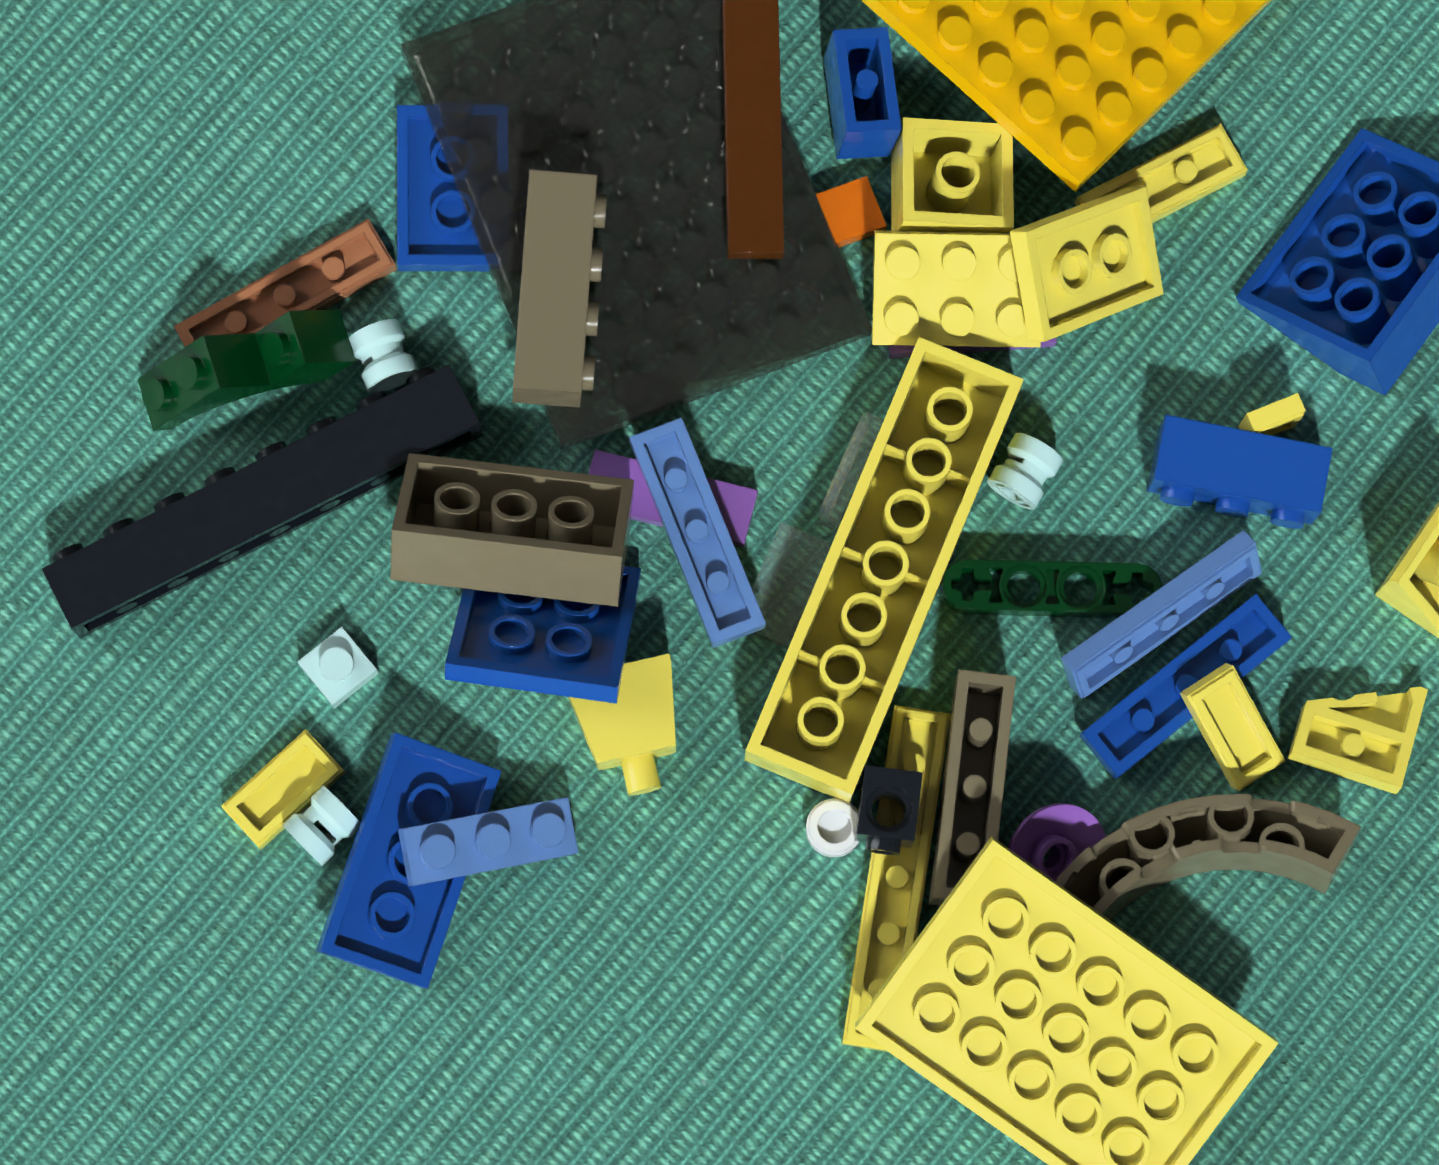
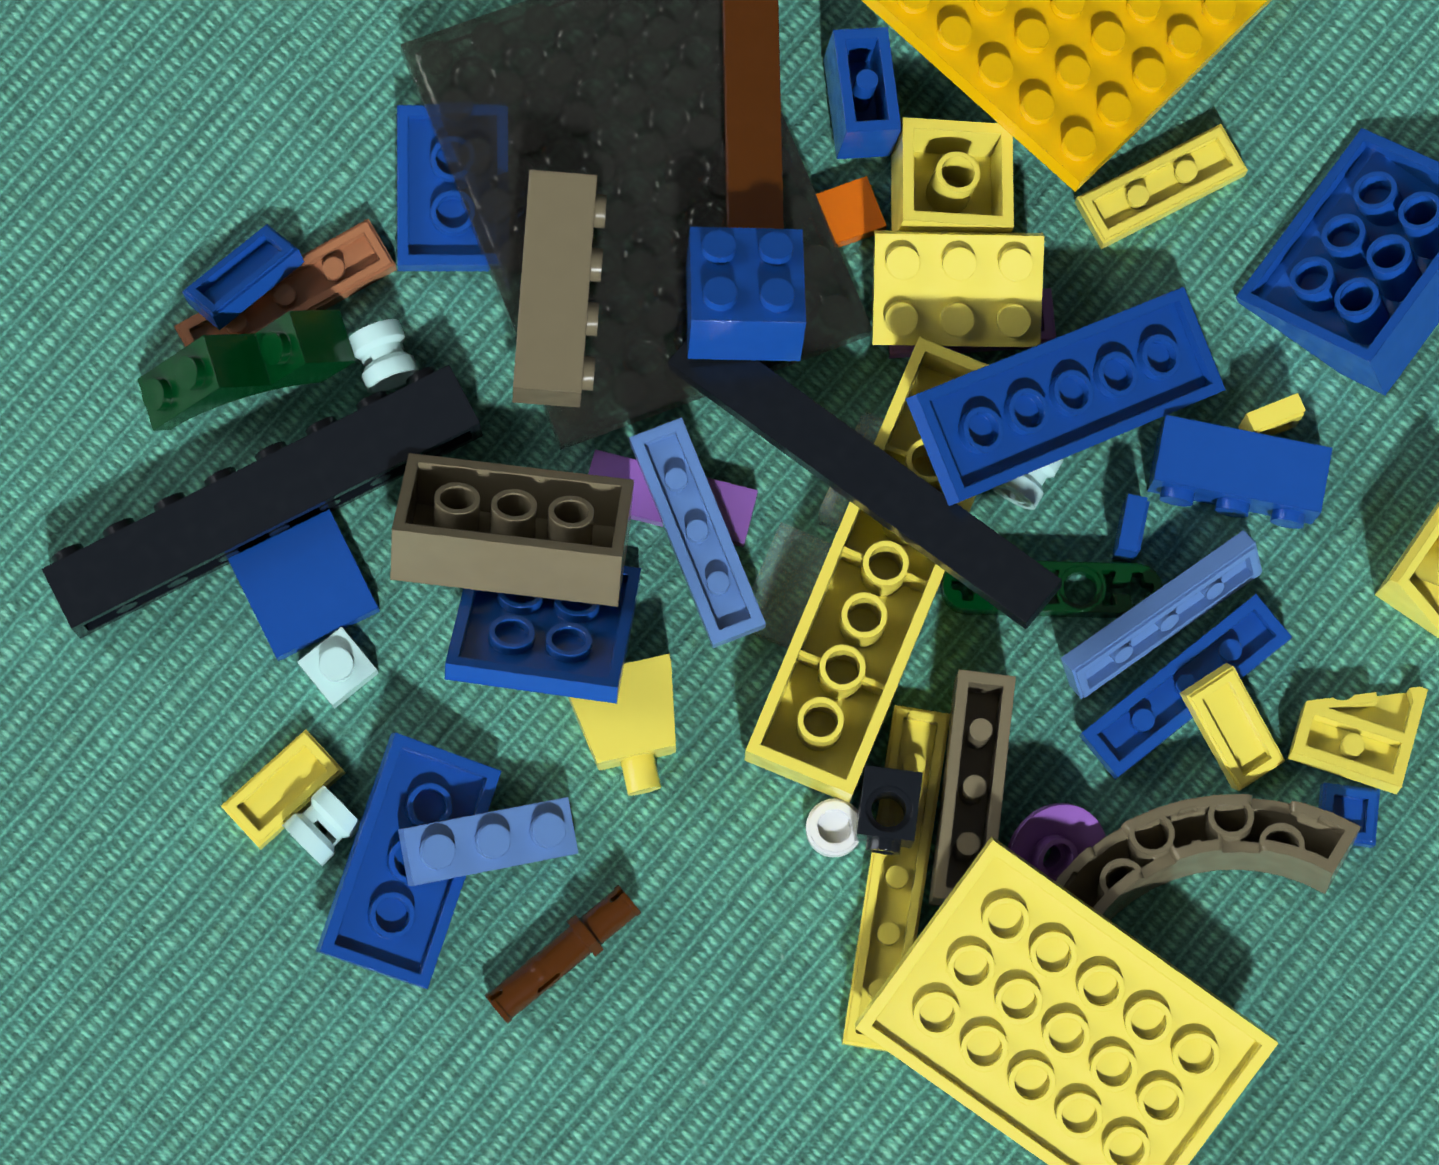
(243, 276): none -> blue tile
(303, 585): none -> blue tile
(563, 953): none -> reddish brown pin
(745, 294): none -> blue brick
(874, 483): none -> black tile
(1064, 395): none -> blue plate
(1086, 263): light yellow plate -> none
(1130, 528): none -> blue tile
(1356, 805): none -> blue tile

